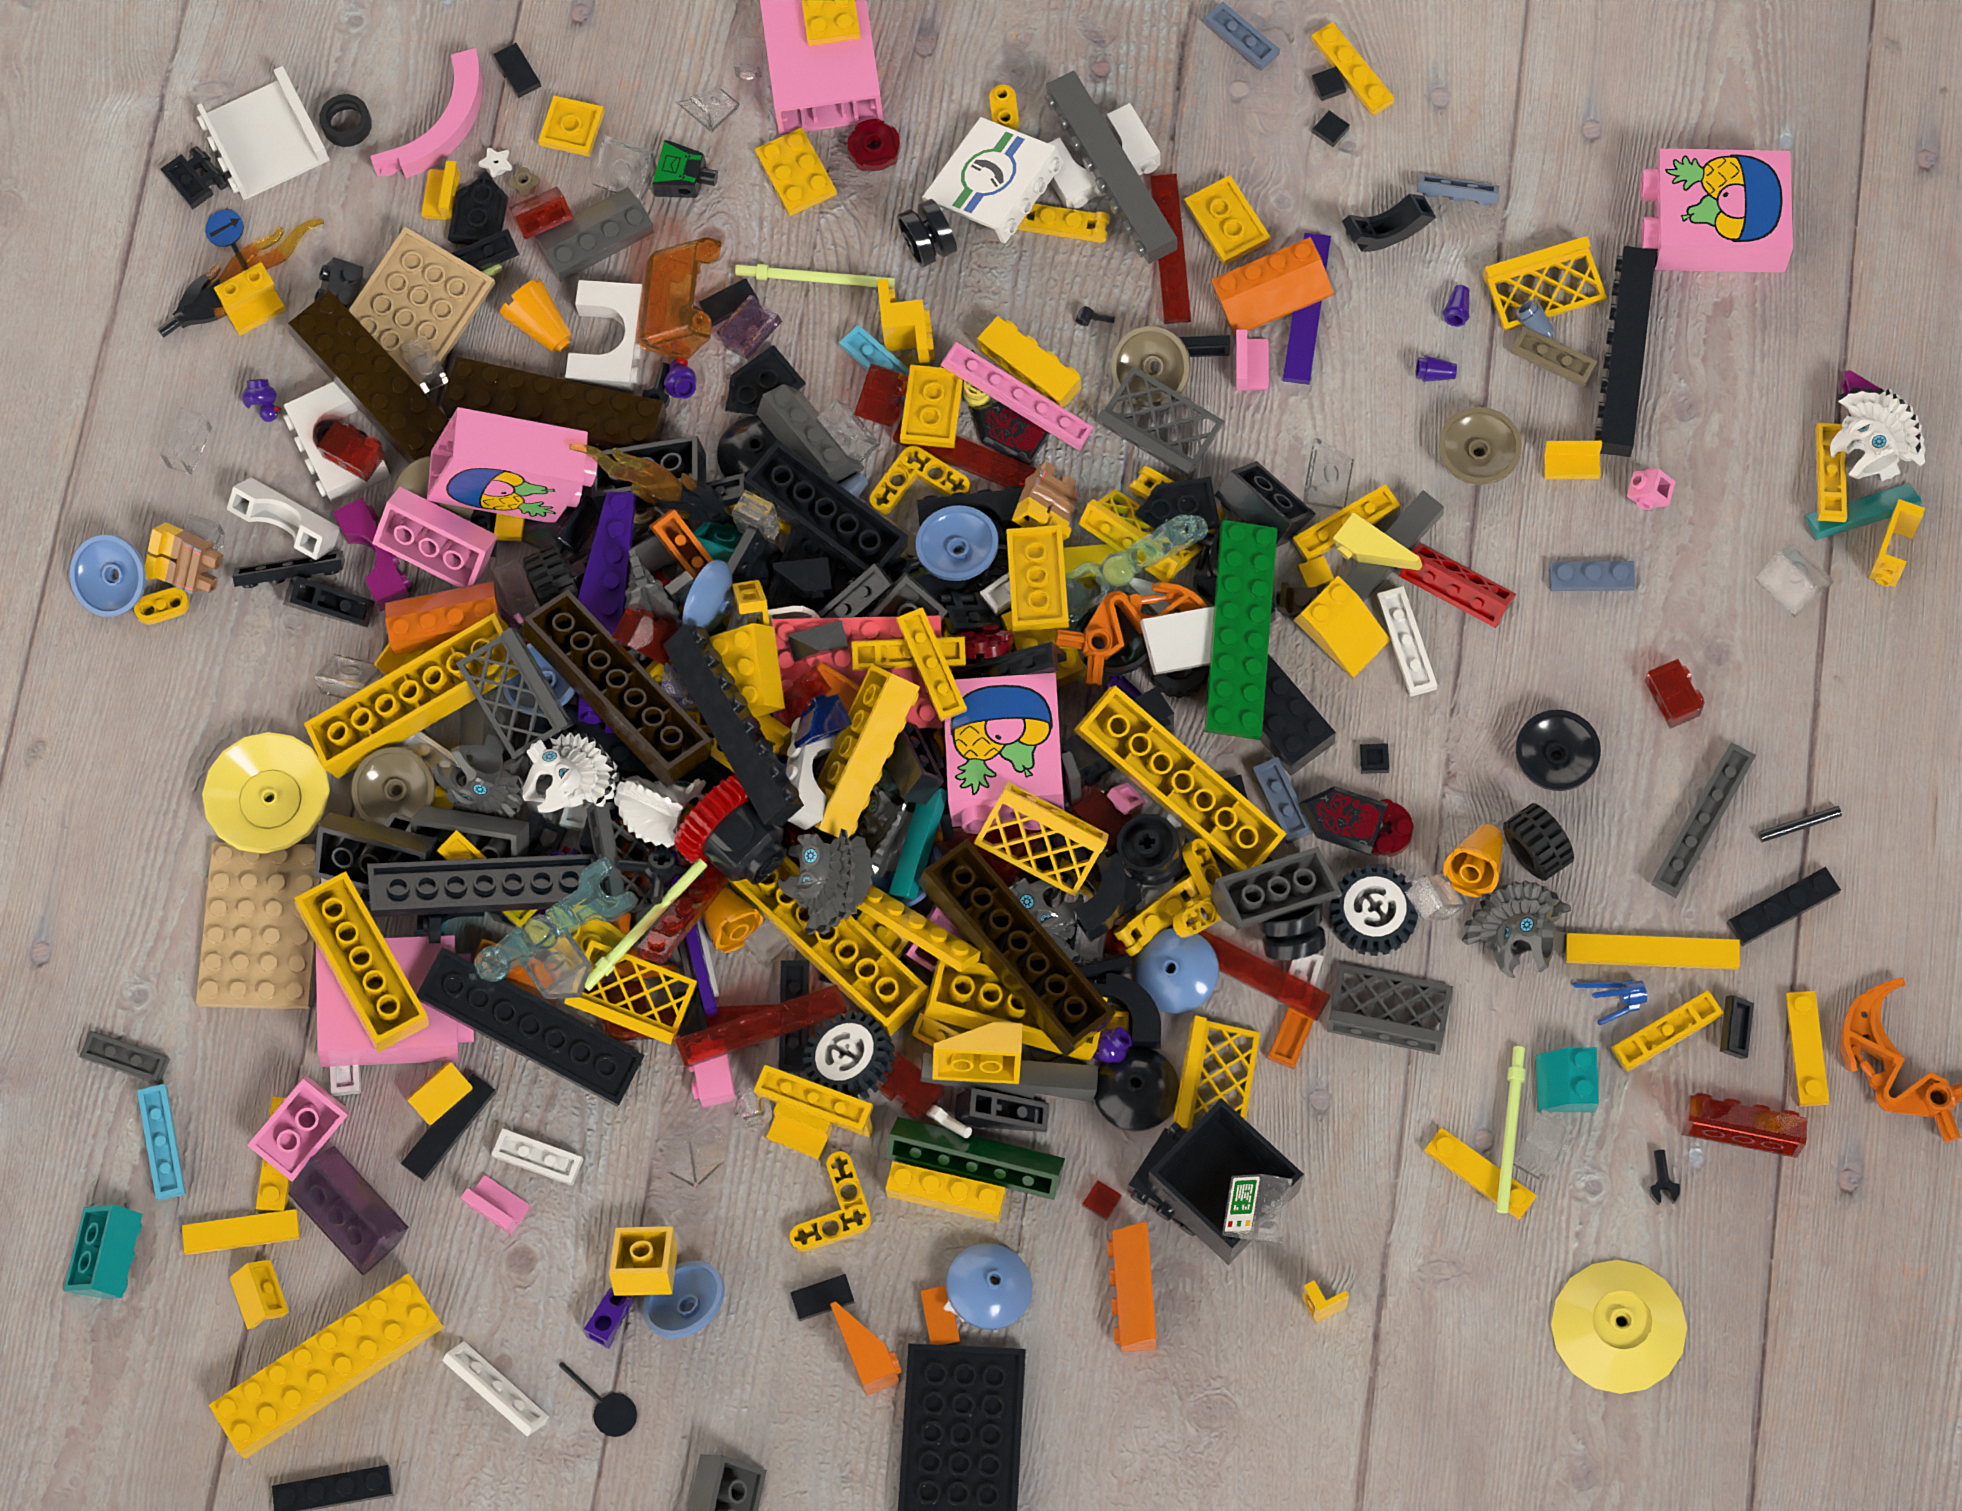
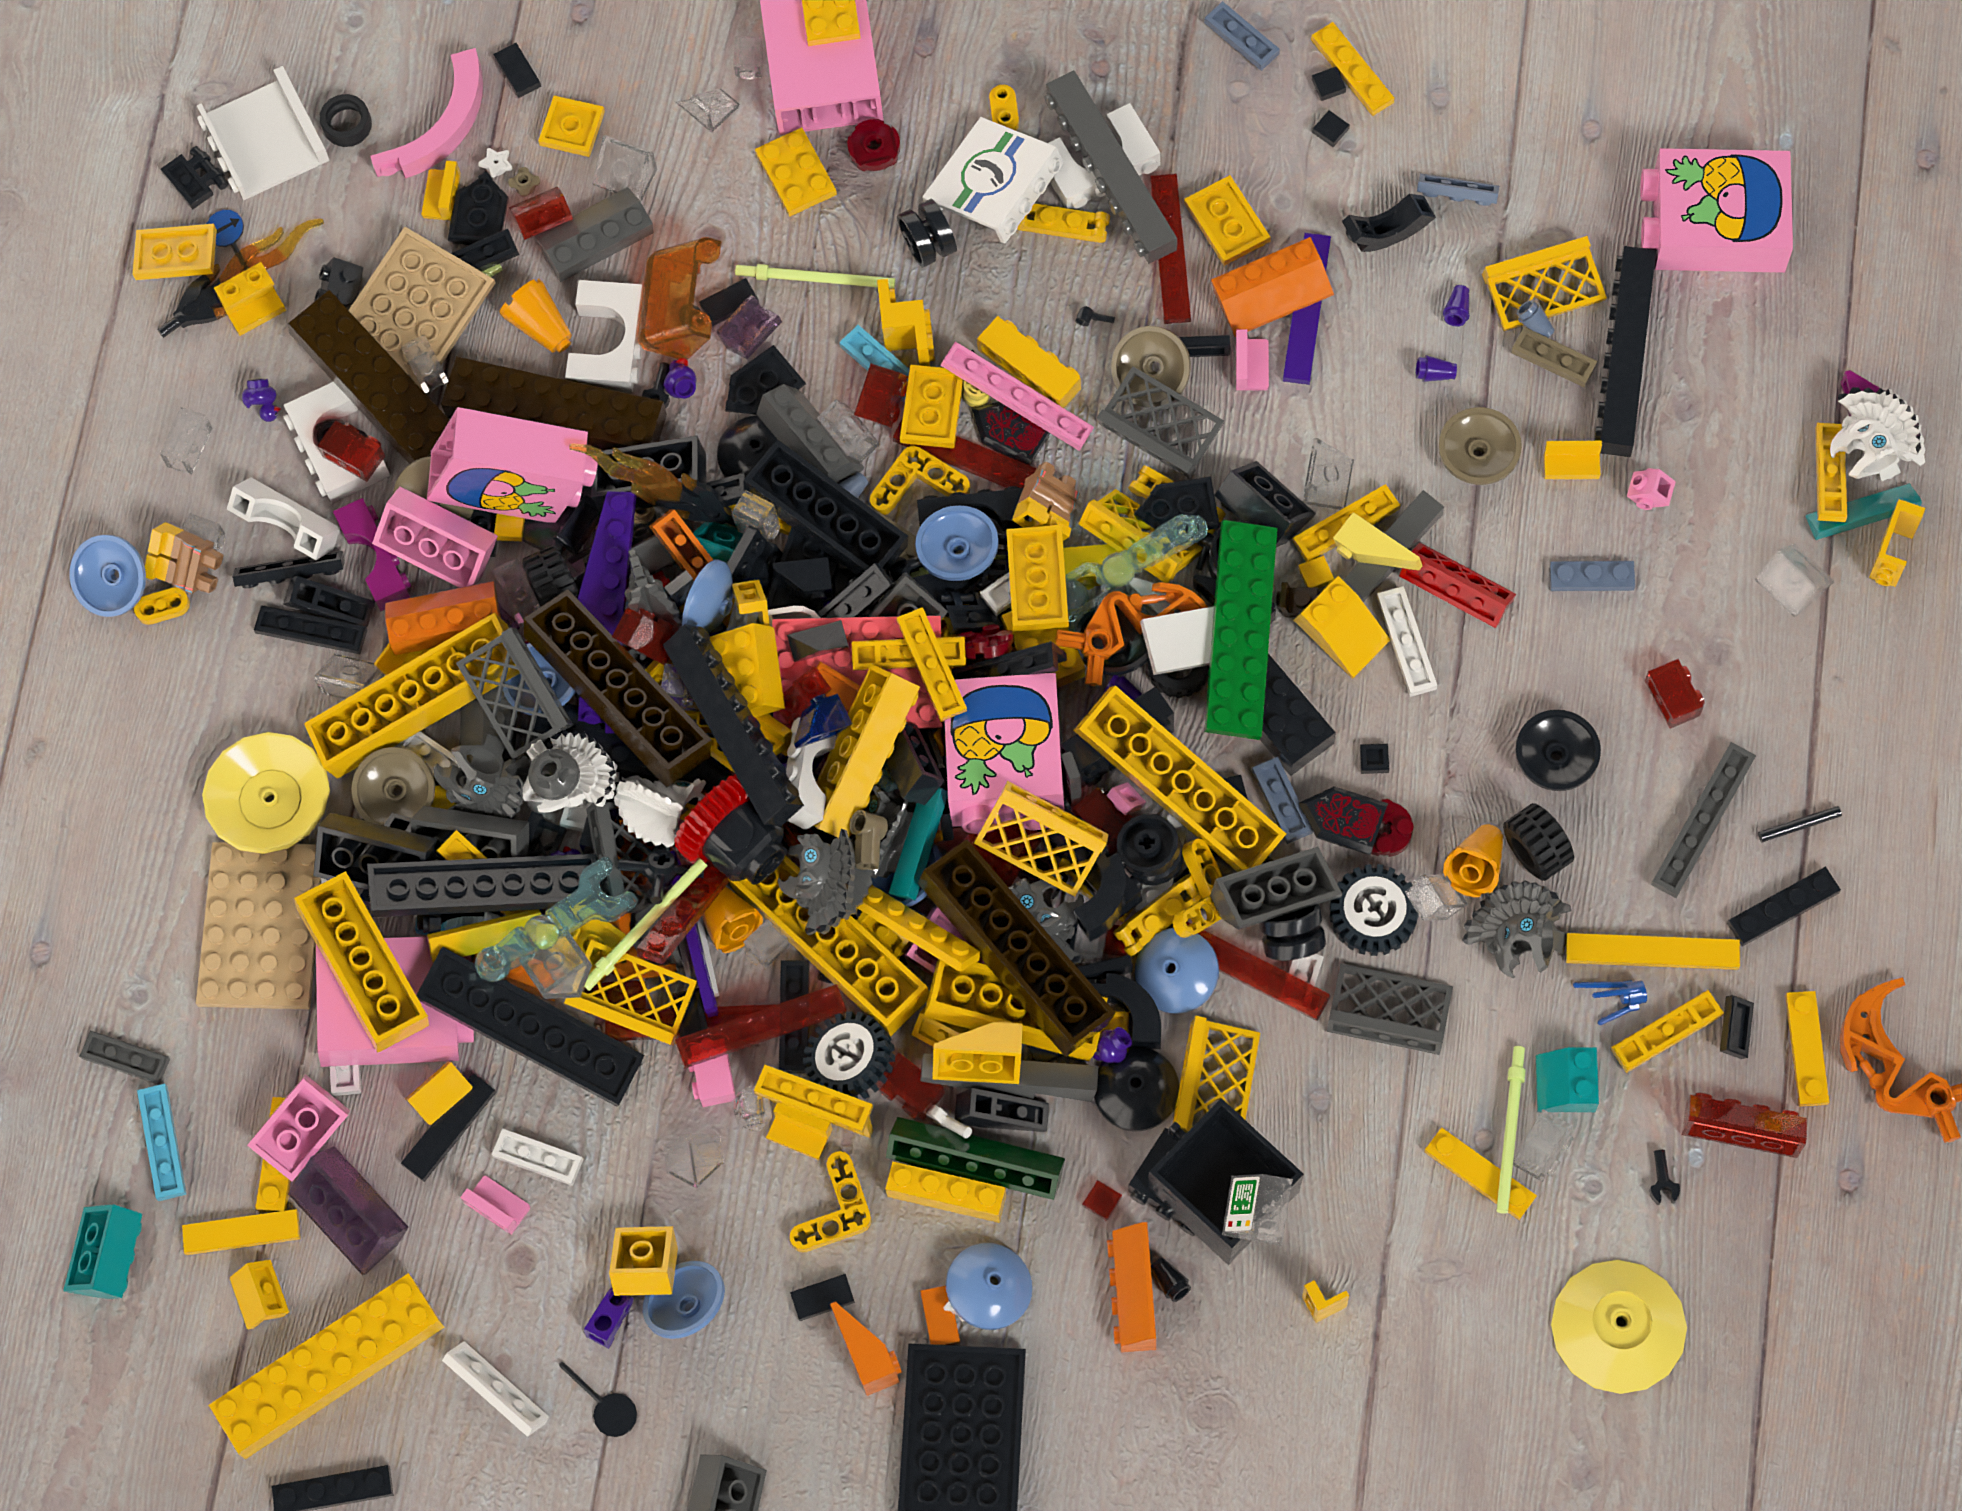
(174, 252): none -> yellow plate
(310, 629): none -> black tile
(474, 937): none -> yellow tile
(563, 780): none -> dark grey piece
(681, 172): black torso -> none
(869, 831): none -> dark tan piece
(1171, 1281): none -> black cone
(1290, 1039): orange tile -> none

